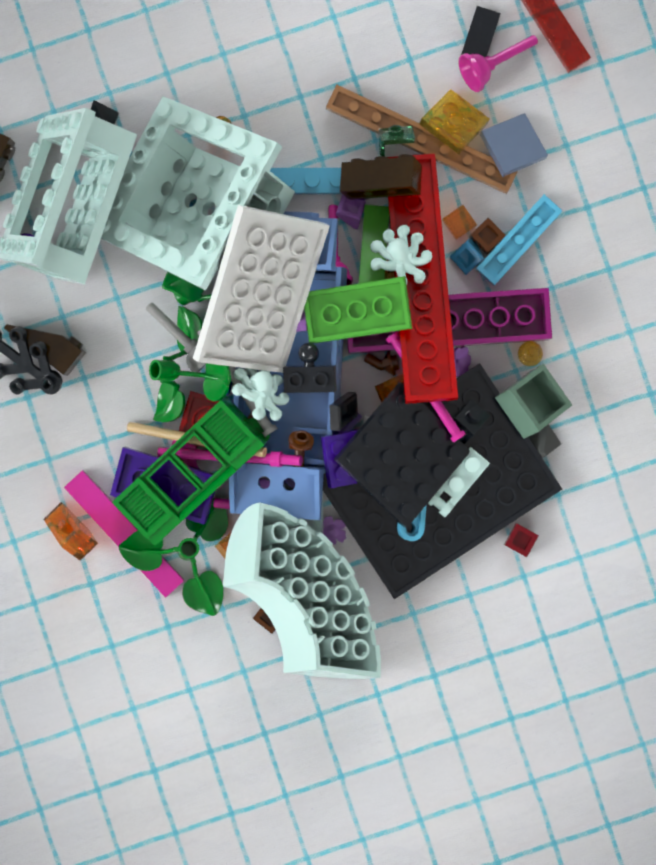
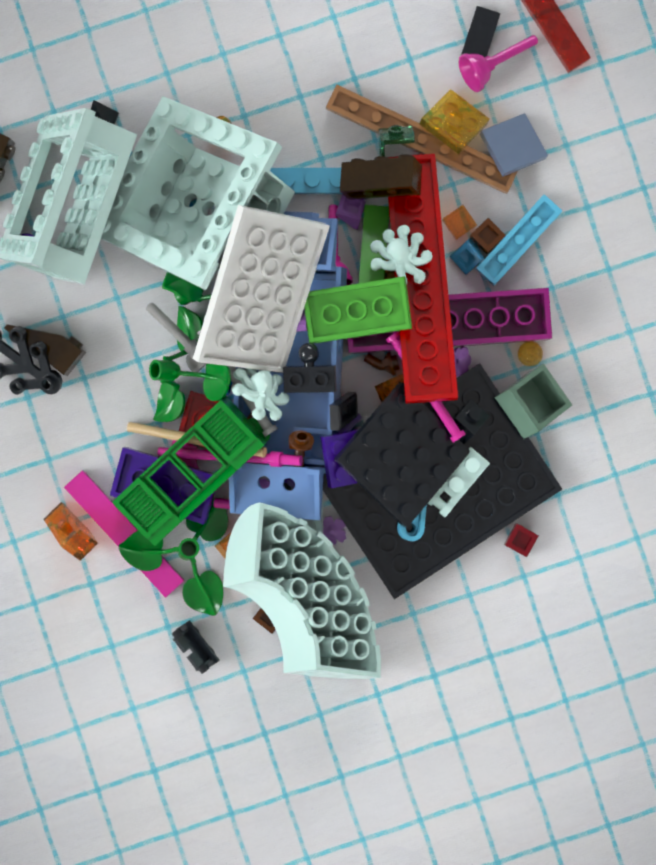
(202, 654): none -> black hinge
(545, 441): dark grey slope -> none

